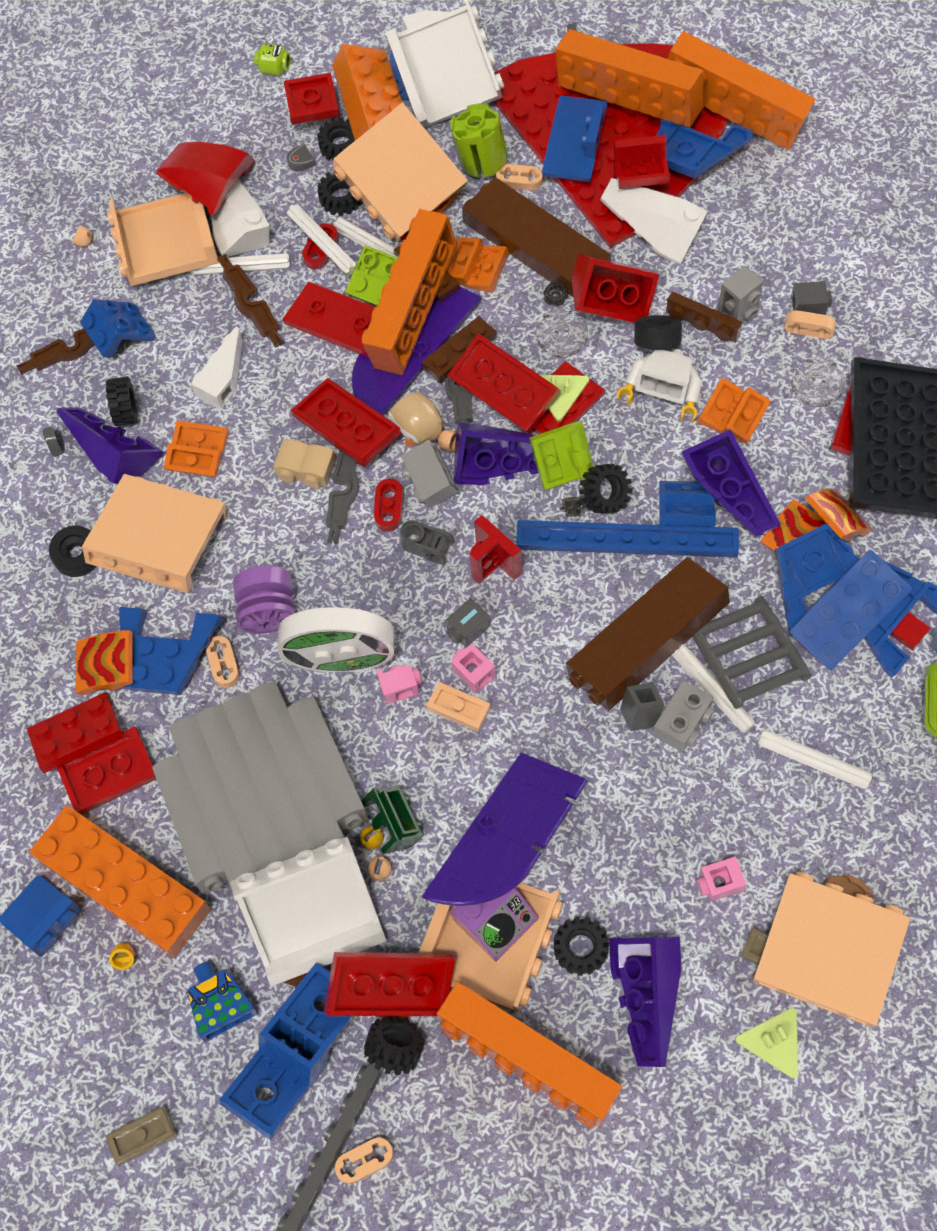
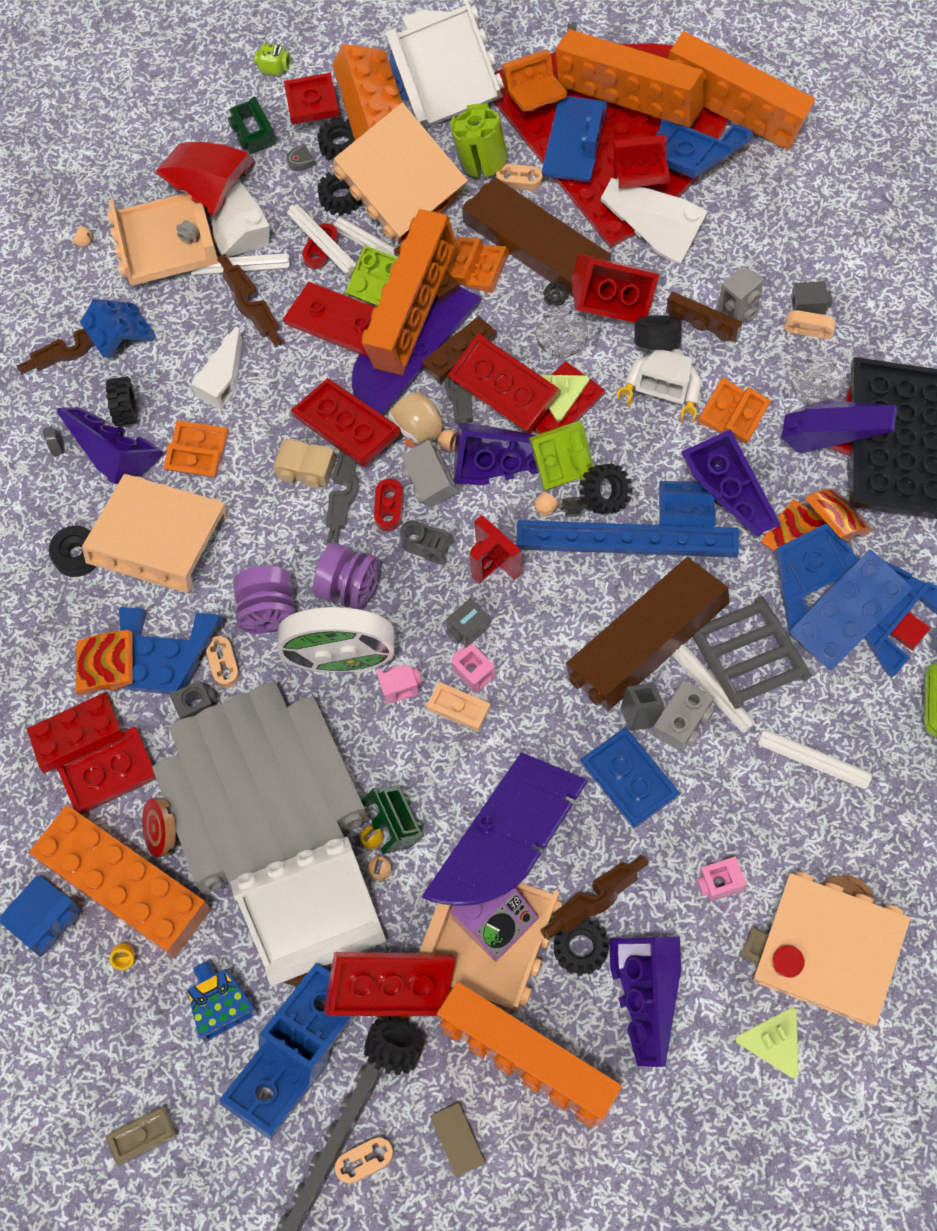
(158, 827): none -> tile
(185, 696): none -> dark grey brick
(187, 232): none -> light grey plate
(256, 140): none -> dark green window
(346, 576): none -> medium lavender wheel
(457, 1140): none -> dark tan tile
(532, 81): none -> orange bracket
(546, 504): none -> light nougat hinge
(585, 905): none -> reddish brown piece
(629, 777): none -> blue tile
(788, 961): none -> red tile
(836, 423): none -> dark purple wedge

